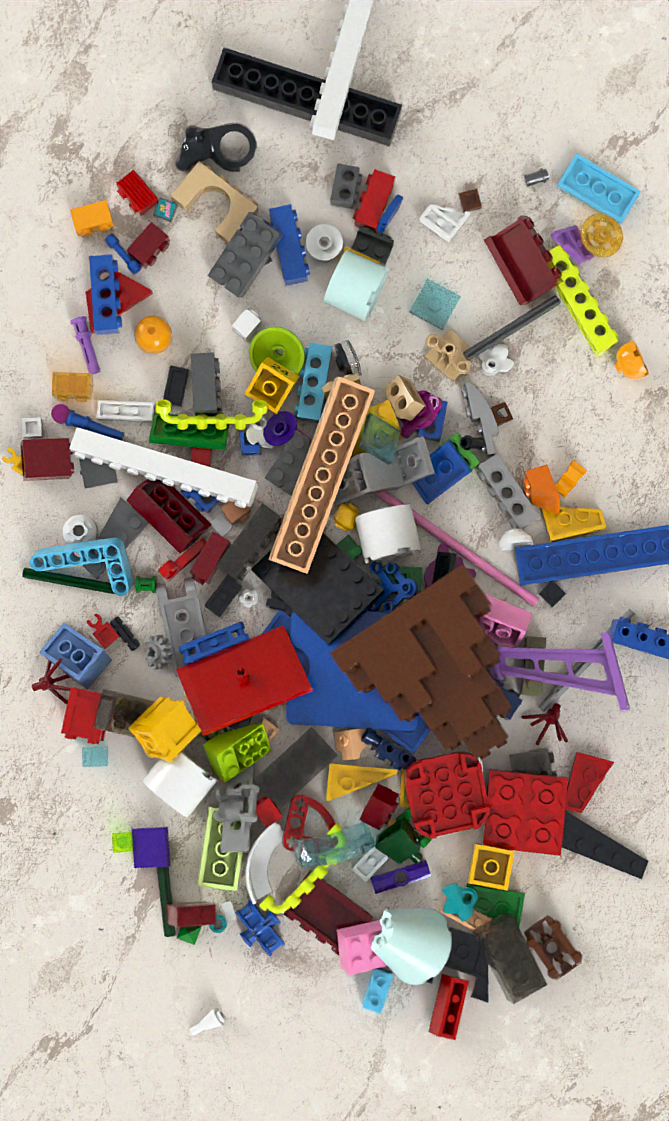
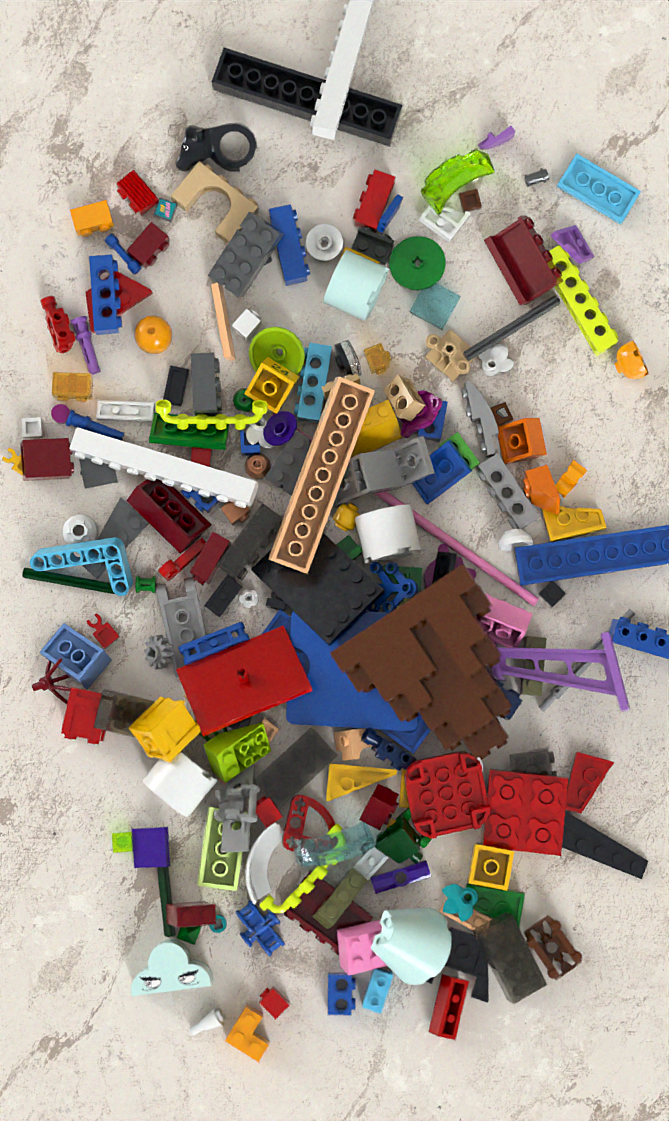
(60, 325): none -> red brick
(94, 756): clear light blue panel -> none
(125, 633): black axle -> none
(171, 970): none -> light aqua brick
(221, 525): white sticker -> none
(223, 321): none -> light nougat tile
(229, 911): white sticker -> none
(239, 403): none -> green plate
(243, 1035): none -> light orange brick
(254, 470): none -> nougat cone
(273, 1002): none -> red brick
(336, 993): none -> blue brick
(340, 899): none -> olive arch
(341, 185): dark grey brick -> none
(377, 359): none -> clear yellow brick
(379, 438): clear light blue tile -> none
(430, 268): none -> green piece
(453, 175): none -> clear neon green windscreen
(468, 442): black pin -> none
(492, 141): none -> medium lavender slope
(521, 440): none -> orange slope
(550, 717): dark red plant -> none
(586, 236): clear yellow plate -> none

